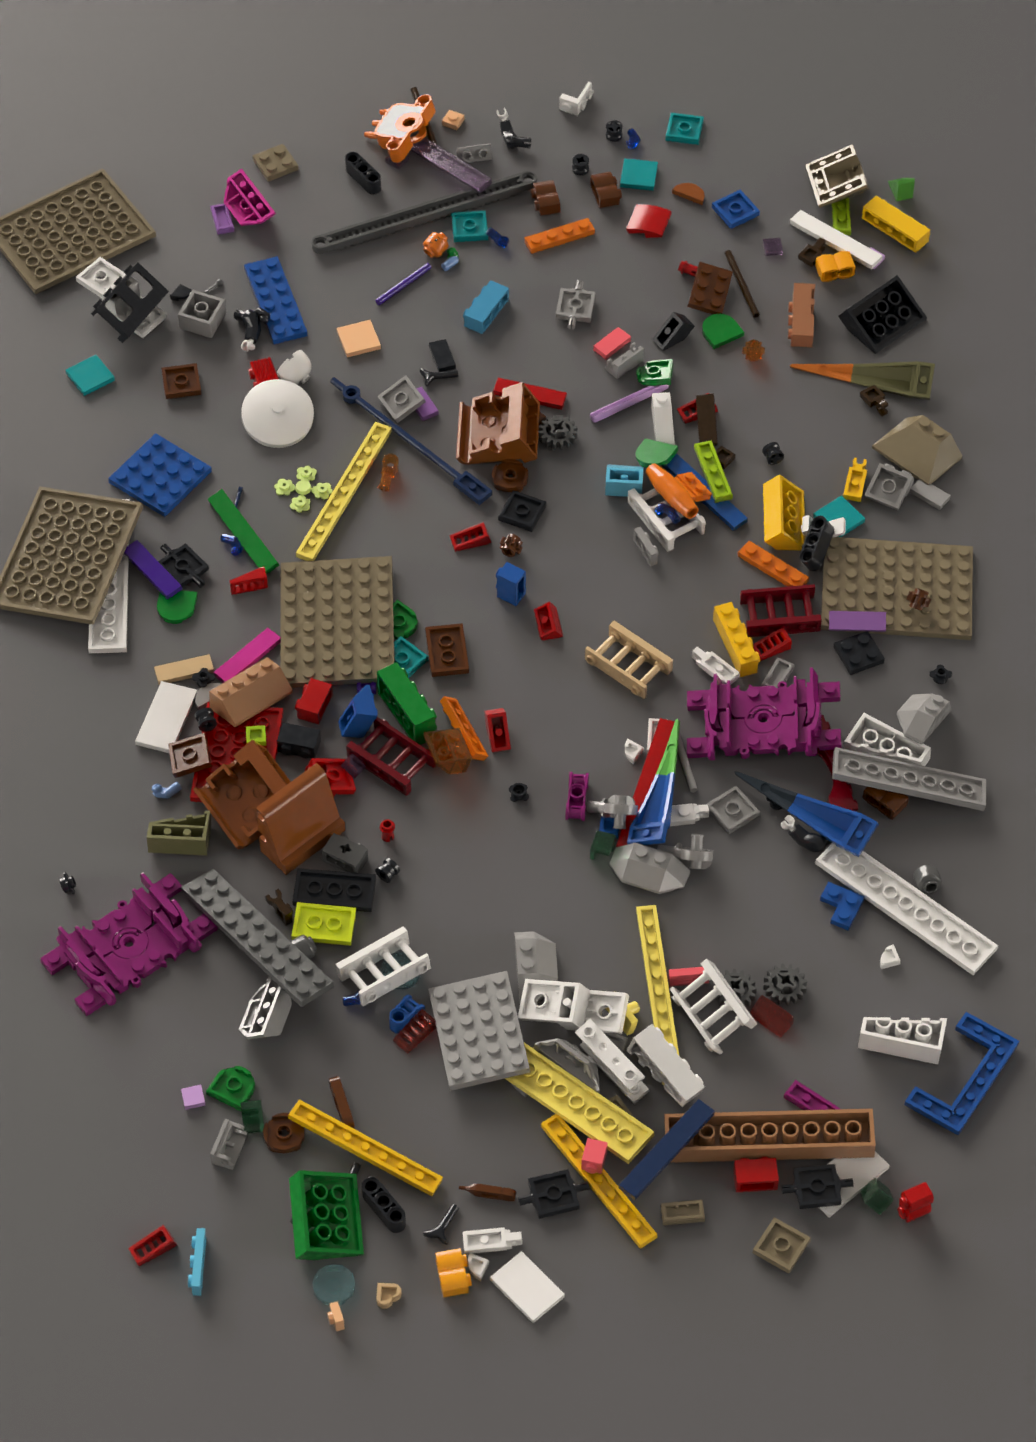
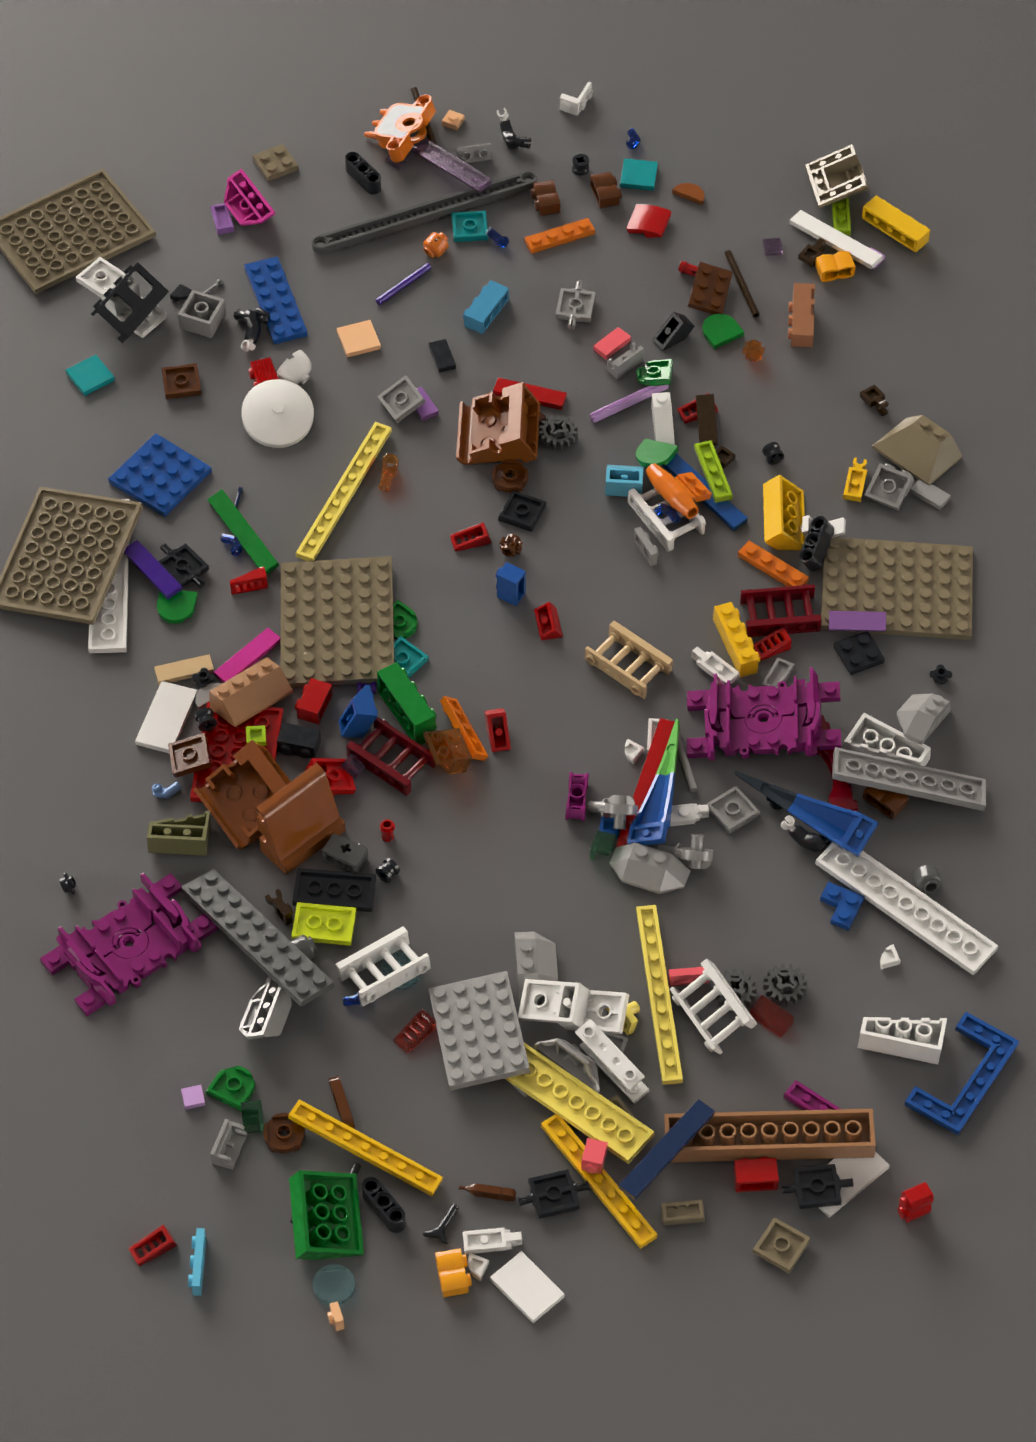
(303, 487): yellowish green plant -> none
(387, 1294): tan tile -> none
(403, 1011): blue piece -> none
(430, 376): black piece -> none
(447, 650): reddish brown plate -> none
(453, 258): medium blue arm -> none
(464, 482): dark blue bar -> none
(518, 788): black plate -> none
(614, 130): black wheel -> none
(666, 1065): white wedge -> none
(684, 128): teal tile -> none
(735, 209): blue plate -> none
(841, 508): teal tile -> none
(877, 1195): clear green panel -> none
(883, 315): black slope -> none
(900, 378): olive plate -> none
(902, 188): bright green slope -> none
(918, 599): reddish brown gear -> none

